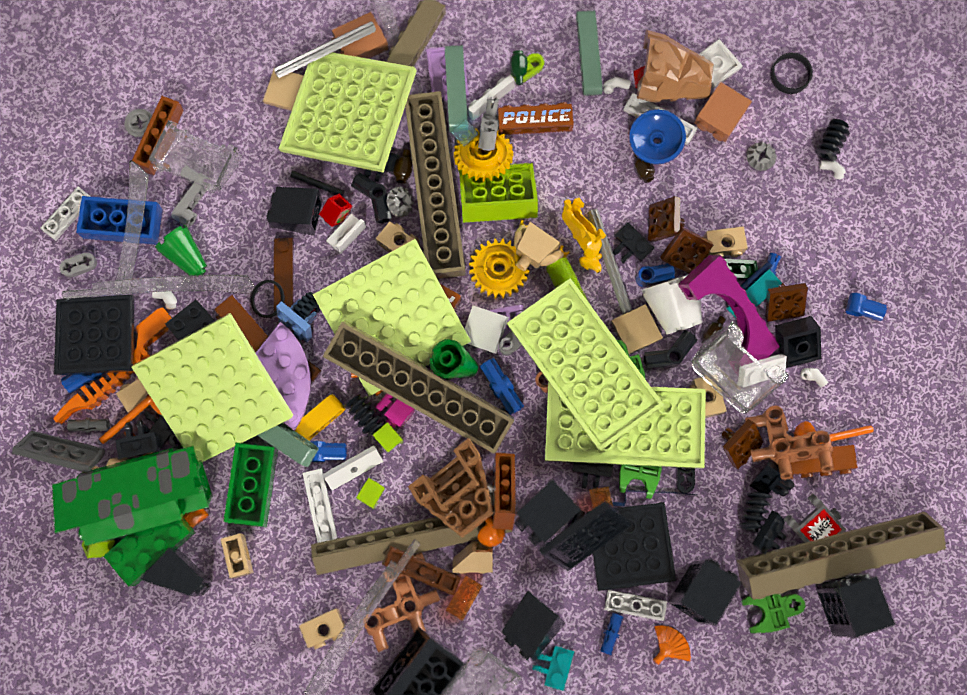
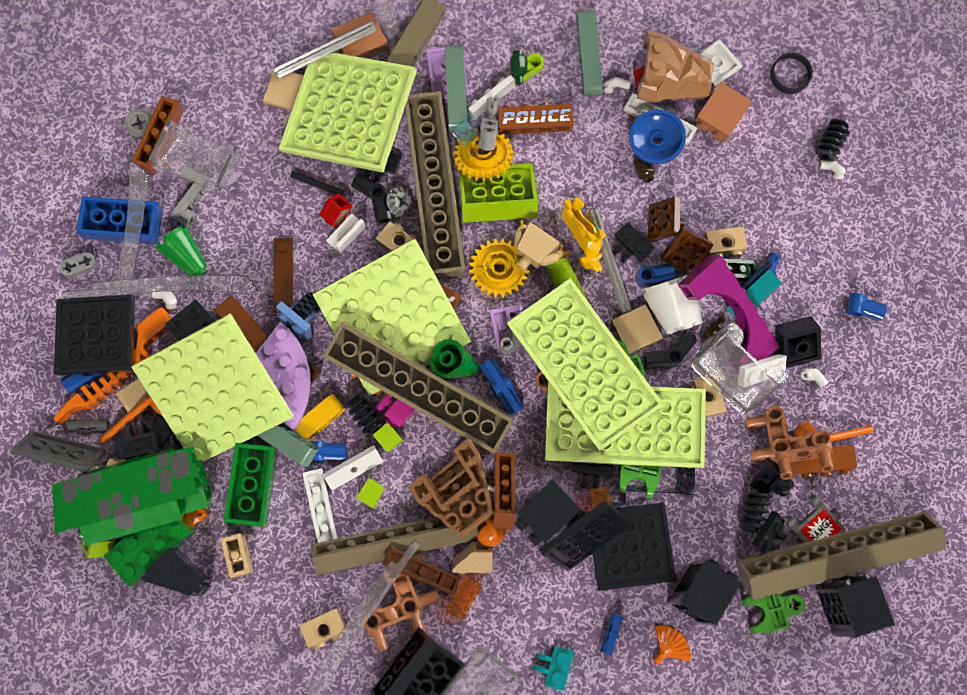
(58, 222): white tile -> none
(253, 296): black piece -> none
(295, 209): black slope -> none
(403, 167): dark brown plant -> none
(485, 329): white tile -> none
(531, 627): black slope -> none
(623, 603): white tile -> none
(741, 443): reddish brown plate -> none
(753, 156): light grey gear -> none
(785, 298): reddish brown plate -> none

